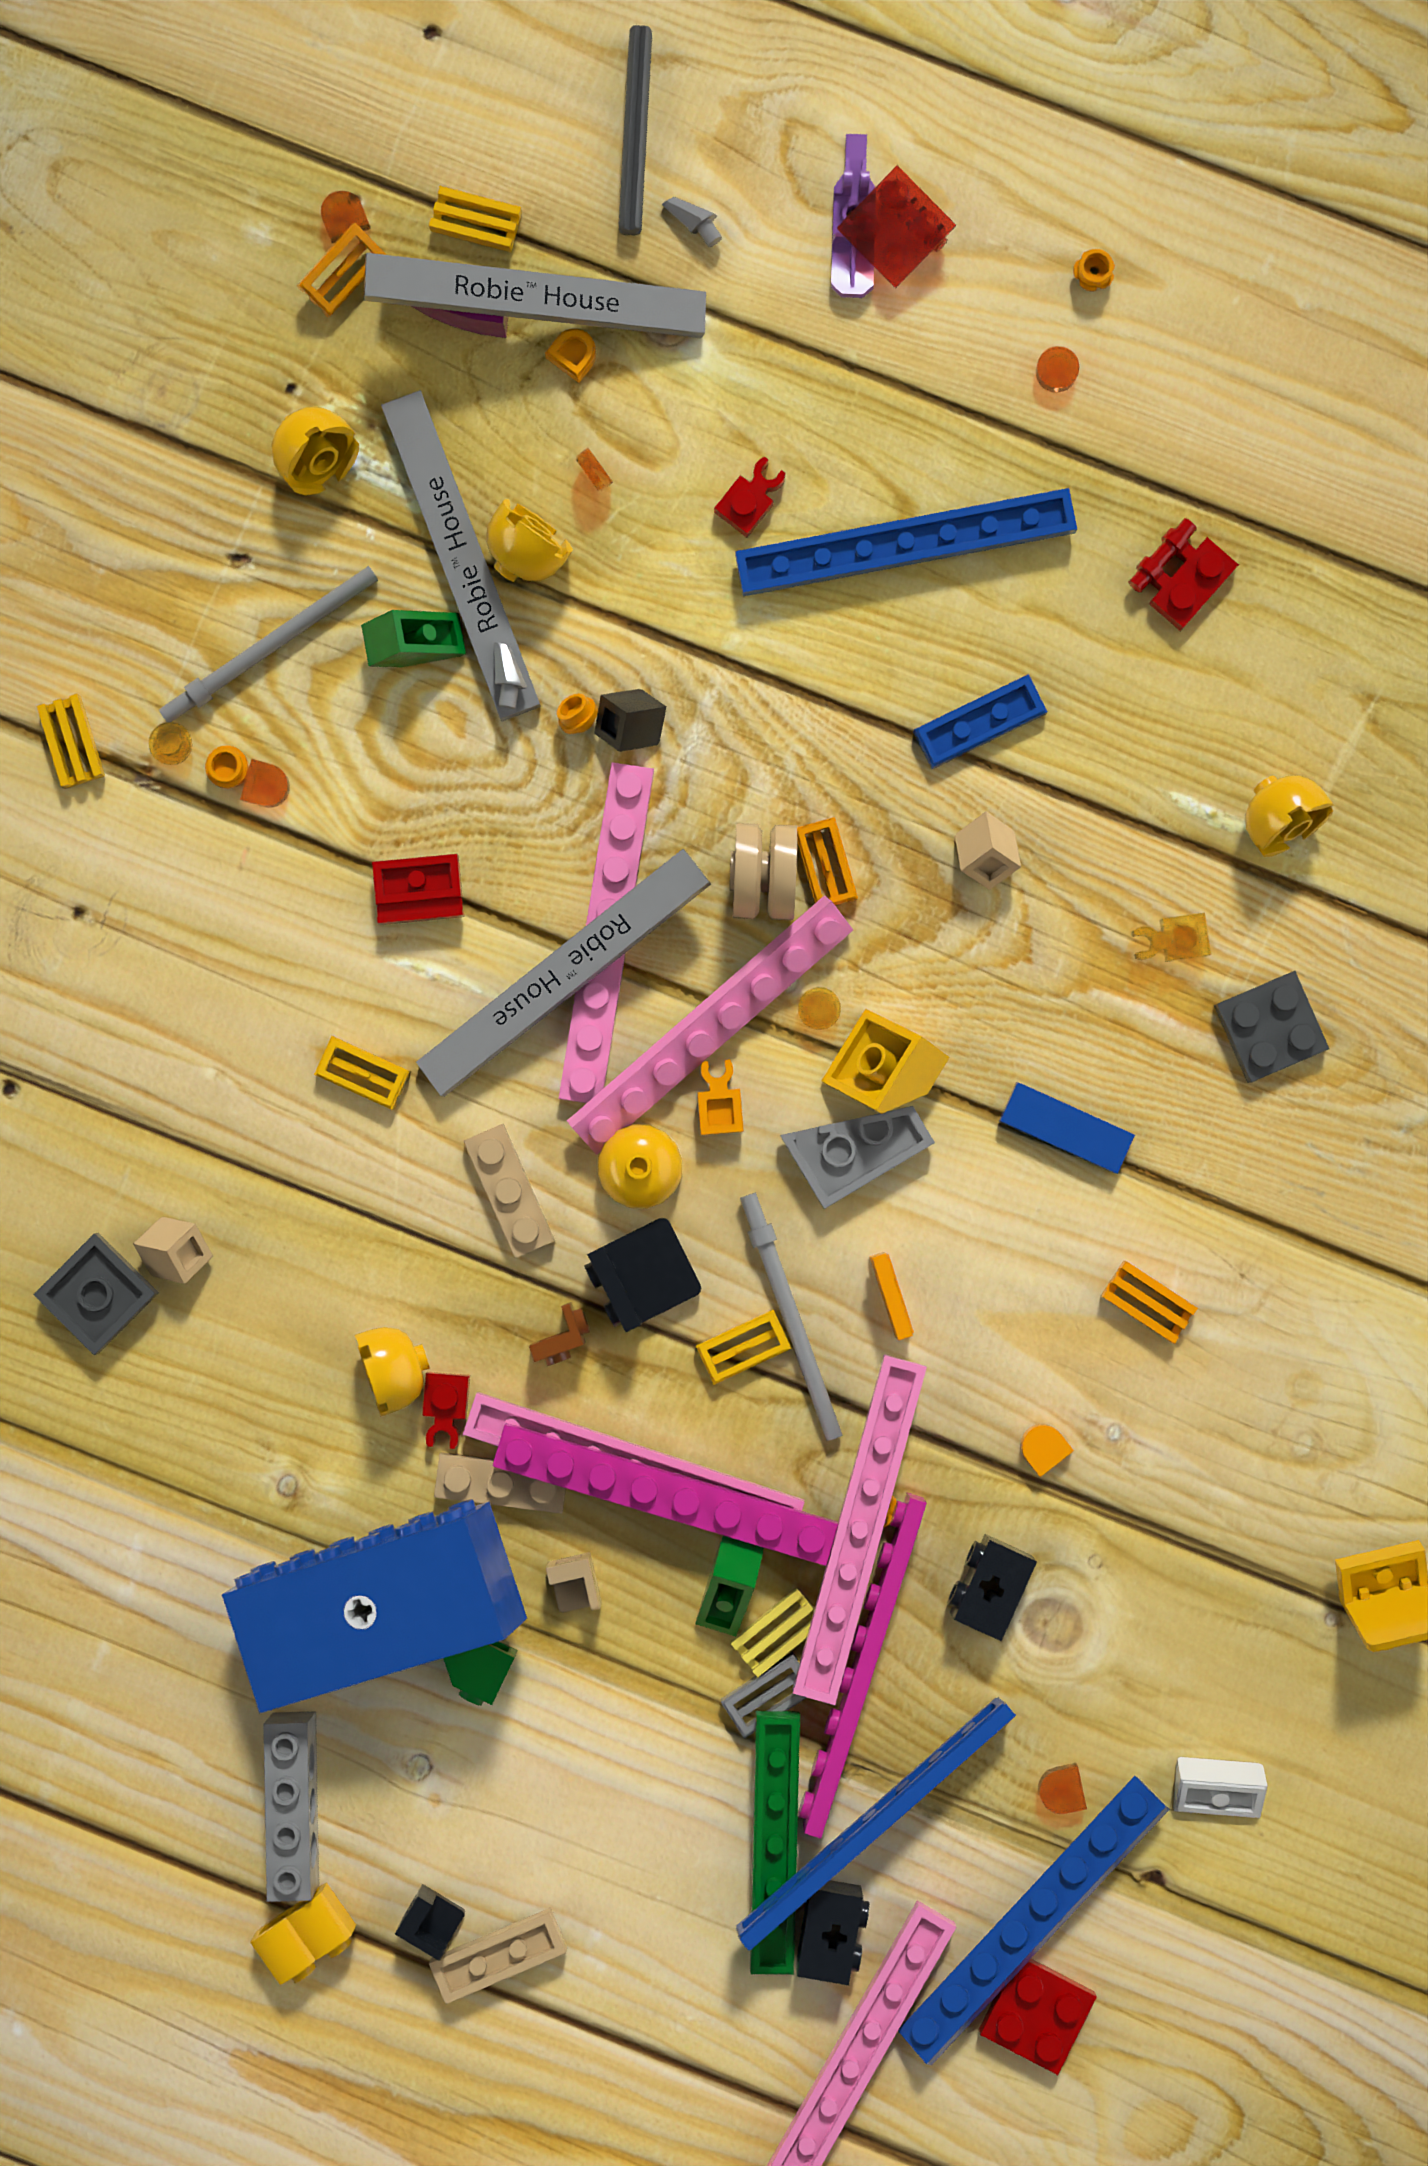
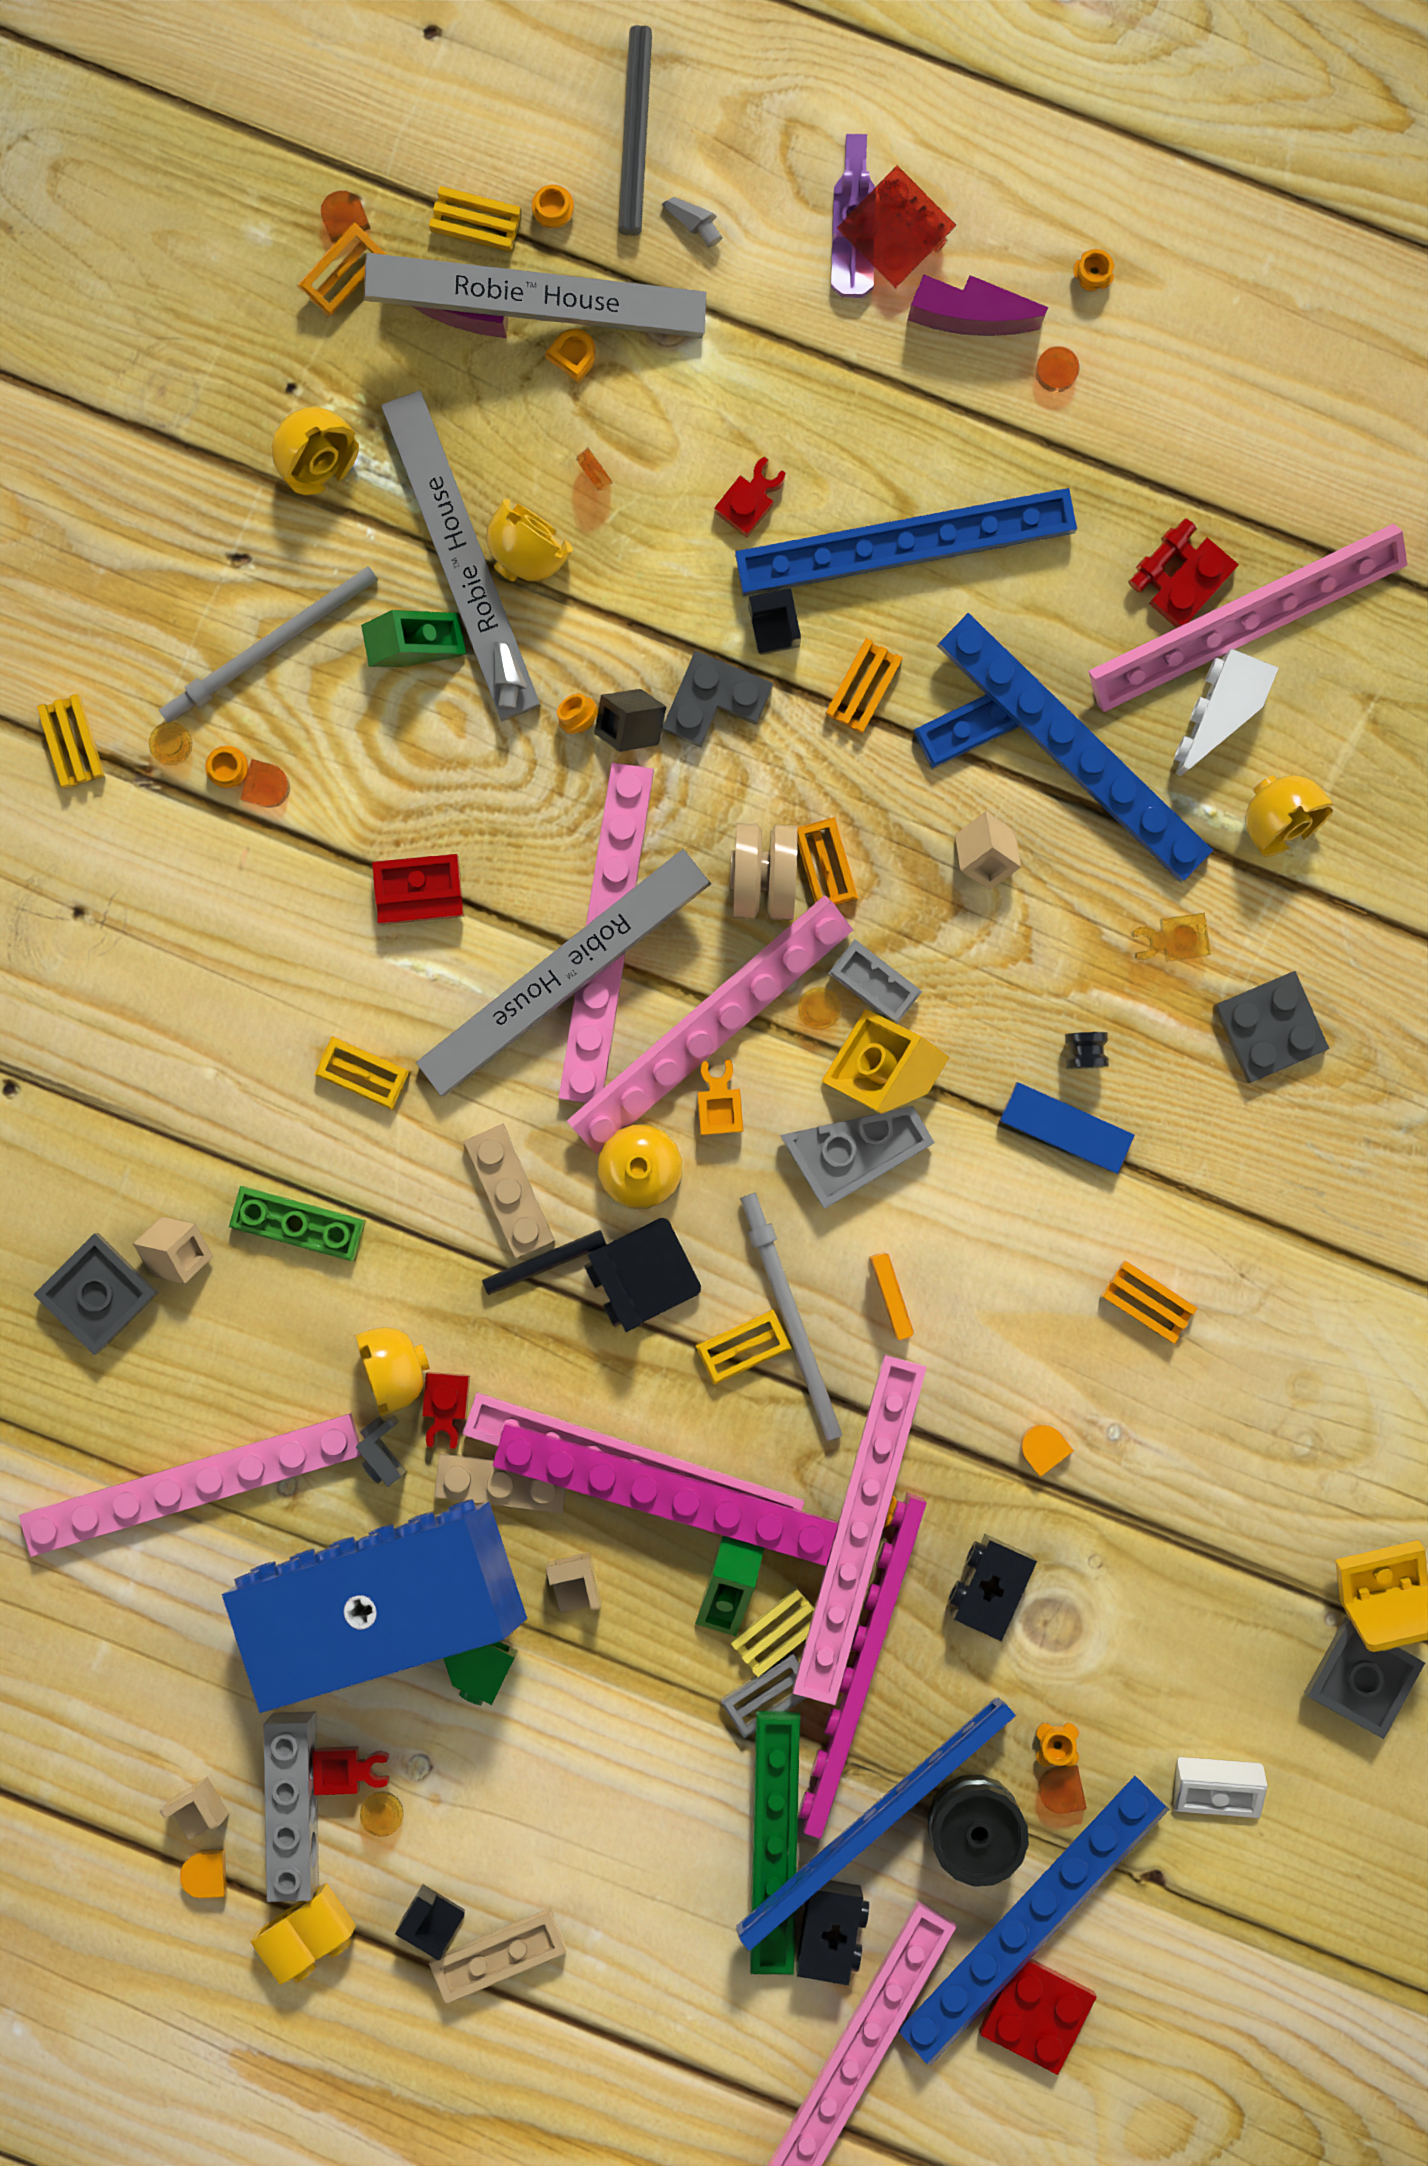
(190, 1485): none -> bright pink plate
(196, 1809): none -> tan panel
(205, 1874): none -> light orange tile
(321, 1229): none -> bright green tile
(340, 1770): none -> red plate
(380, 1461): none -> dark grey bracket
(381, 1814): none -> clear yellow plate
(544, 1262): none -> black bar
(552, 206): none -> light orange plate
(557, 1347): dark orange bracket -> none
(709, 687): none -> dark grey plate
(774, 621): none -> black panel
(874, 982): none -> light grey plate
(881, 654): none -> light orange tile
(973, 1856): none -> pearl dark grey wheel
(976, 310): none -> magenta slope
(1066, 1754): none -> light orange plate
(1074, 747): none -> blue plate
(1086, 1050): none -> black wheel
(1235, 695): none -> white slope
(1248, 617): none -> bright pink plate
(1363, 1683): none -> dark grey plate

